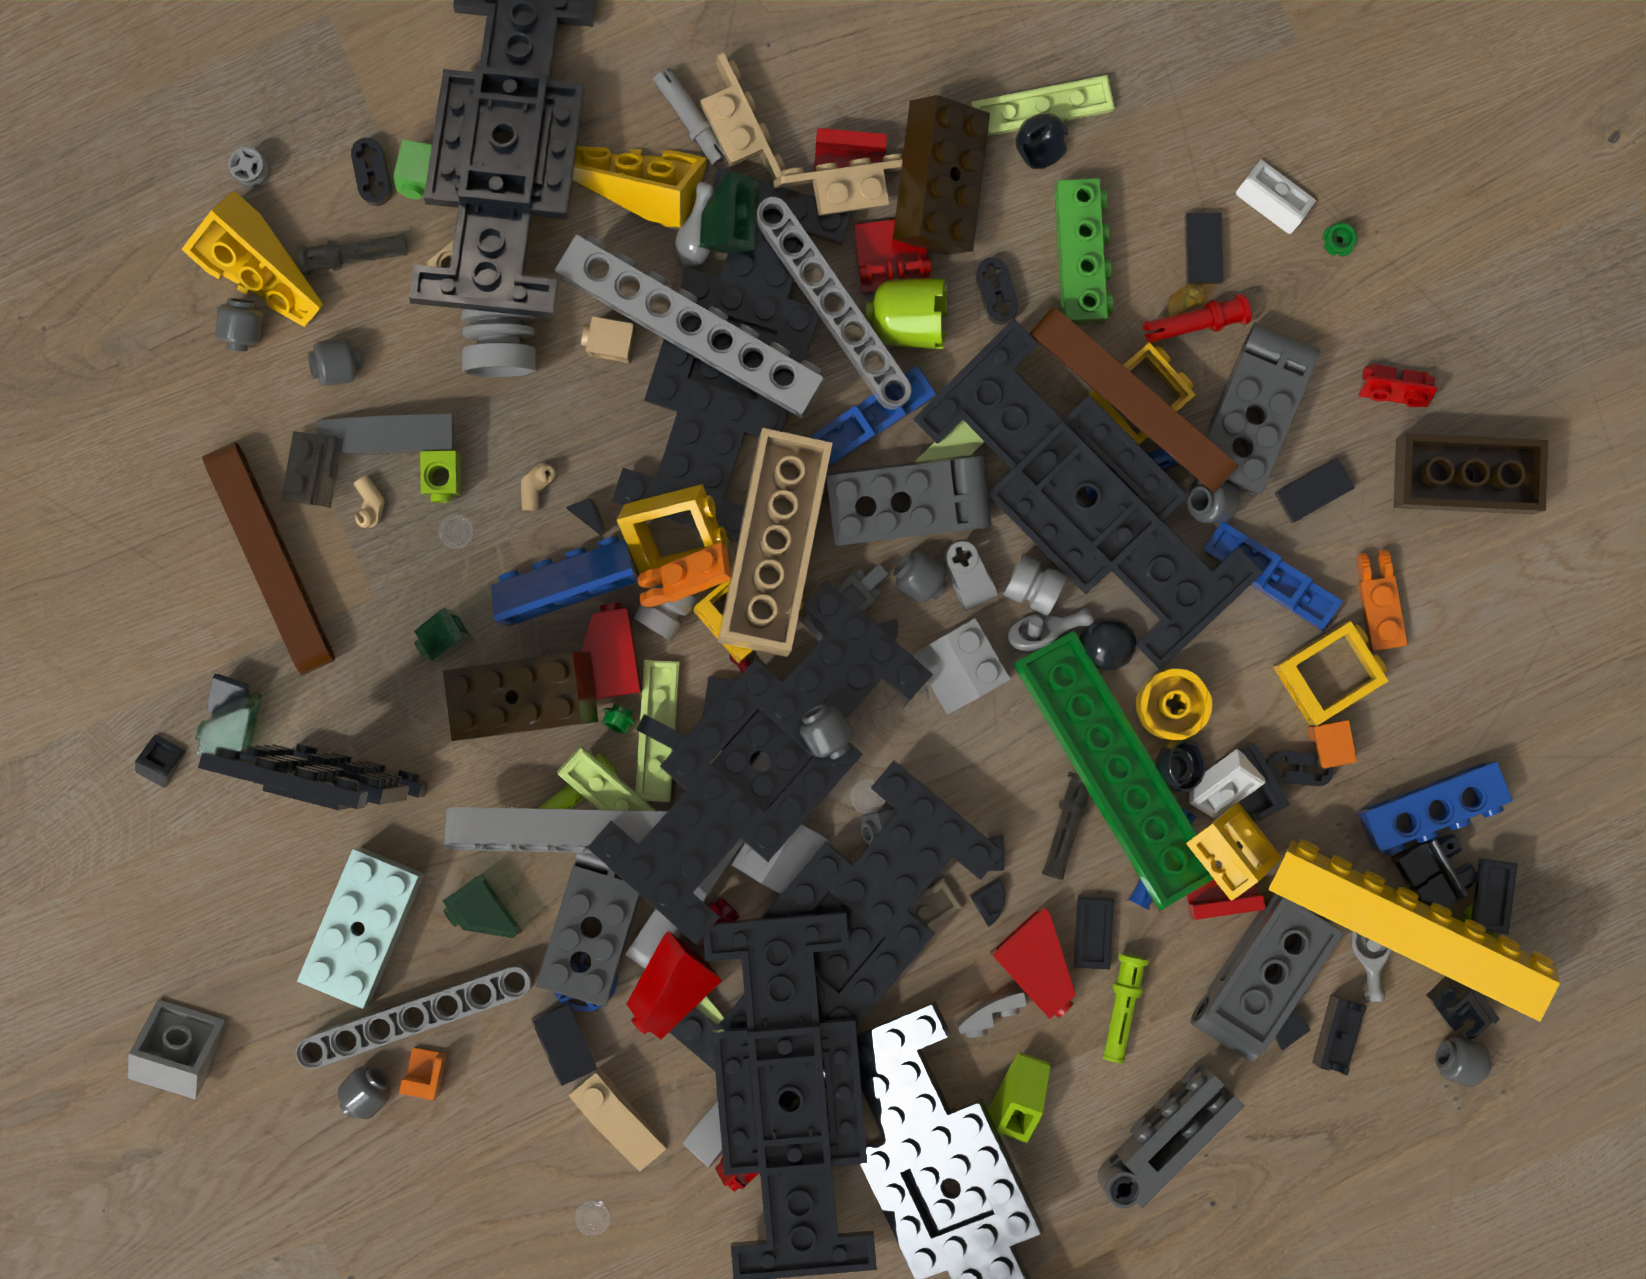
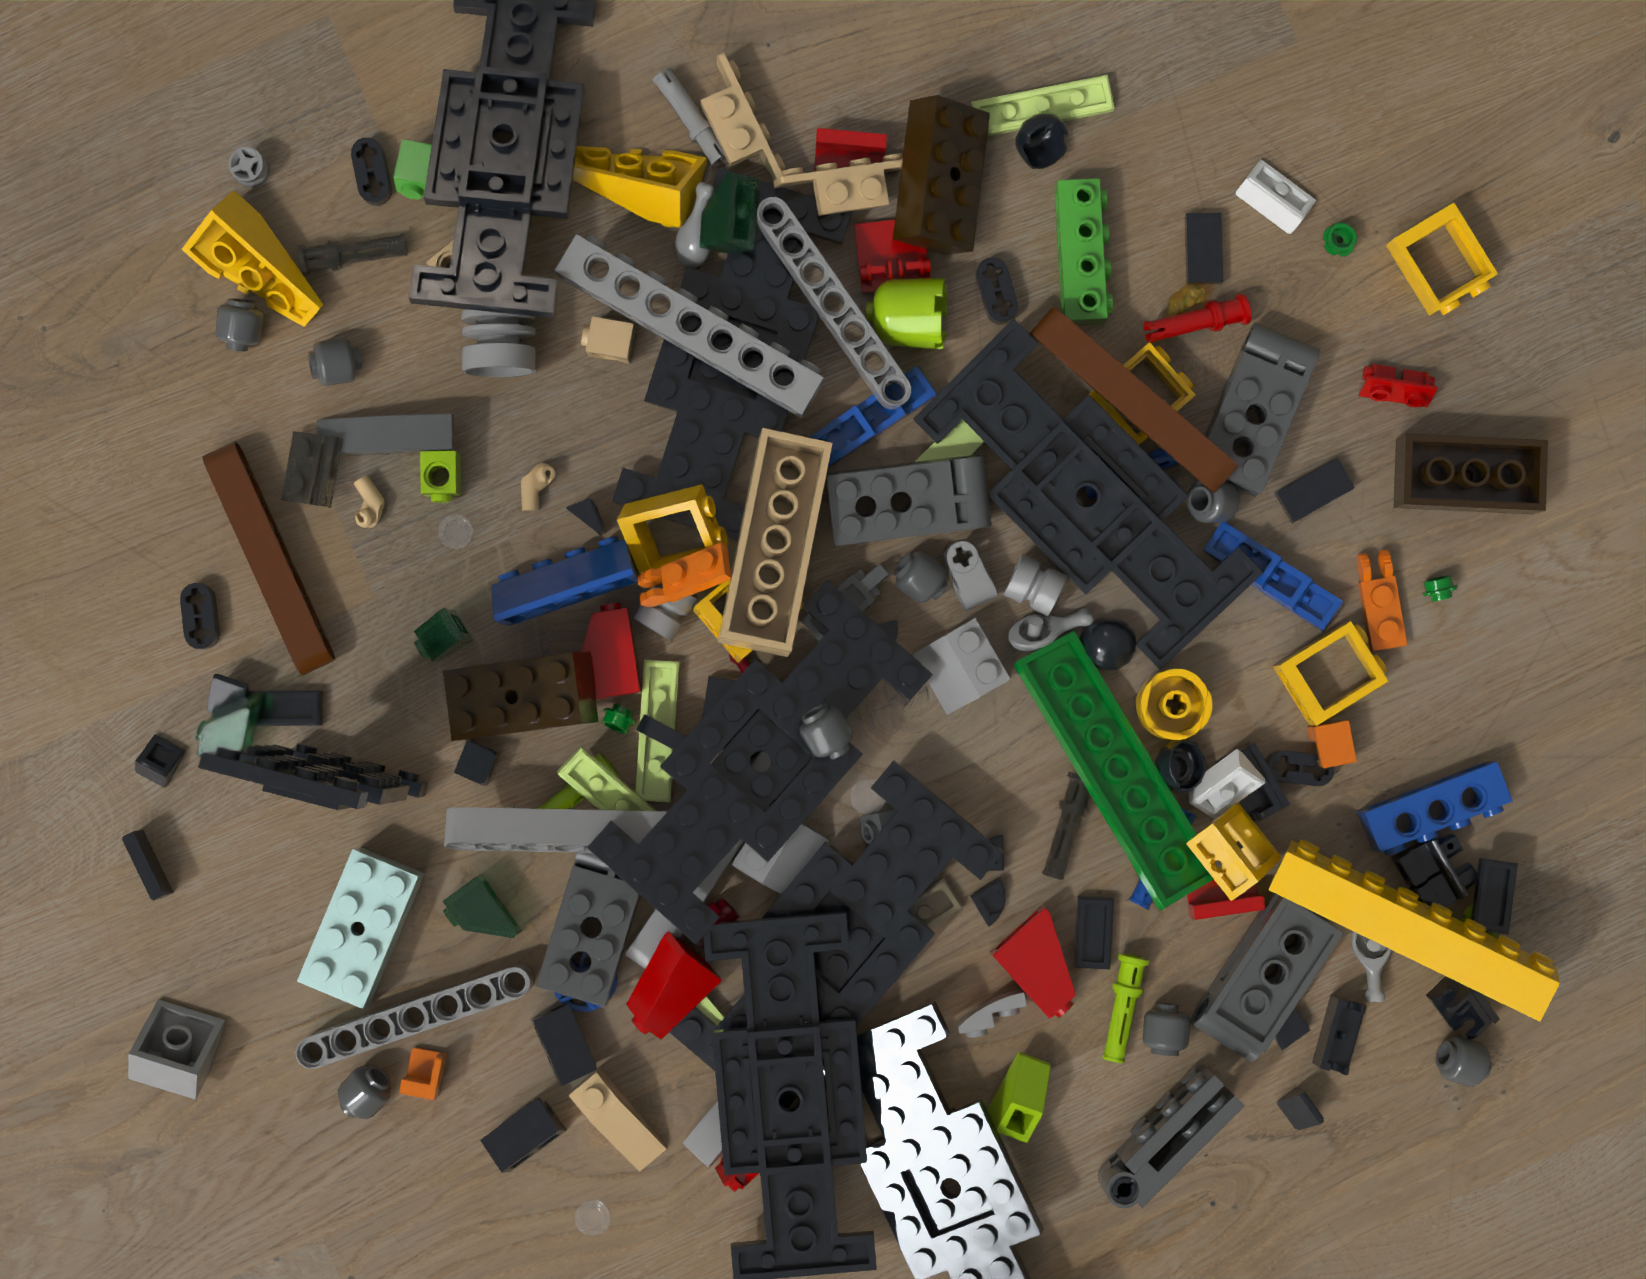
(147, 865): none -> black tile
(191, 618): none -> black beam
(290, 708): none -> black tile
(476, 763): none -> black slope
(523, 1135): none -> black hinge
(1166, 1030): none -> dark grey head
(1300, 1109): none -> black slope
(1439, 588): none -> green plate
(1468, 246): none -> yellow window

